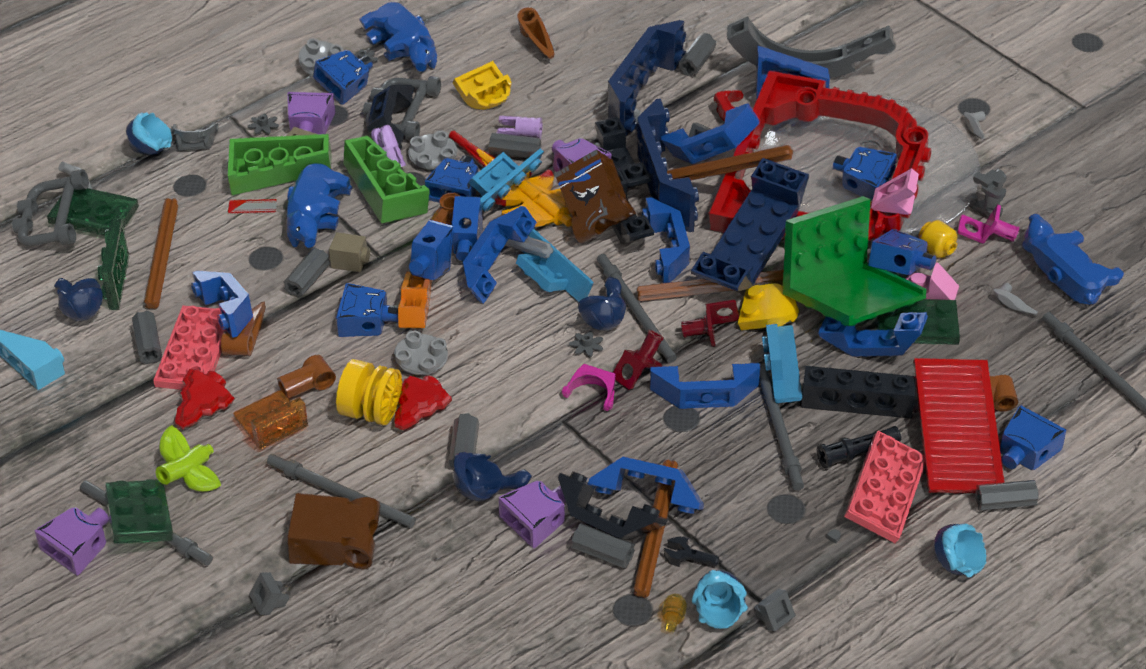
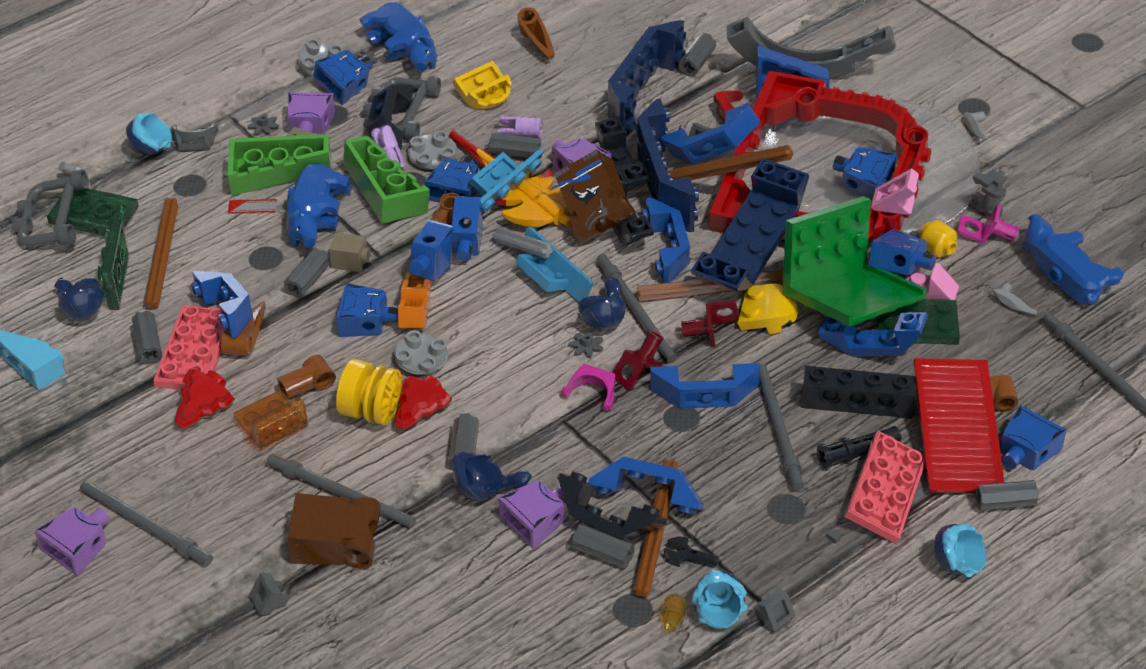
(138, 511): clear green plate -> none
(185, 462): lime plant -> none
(514, 226): blue slope -> none
(782, 363): dark azure bracket -> none

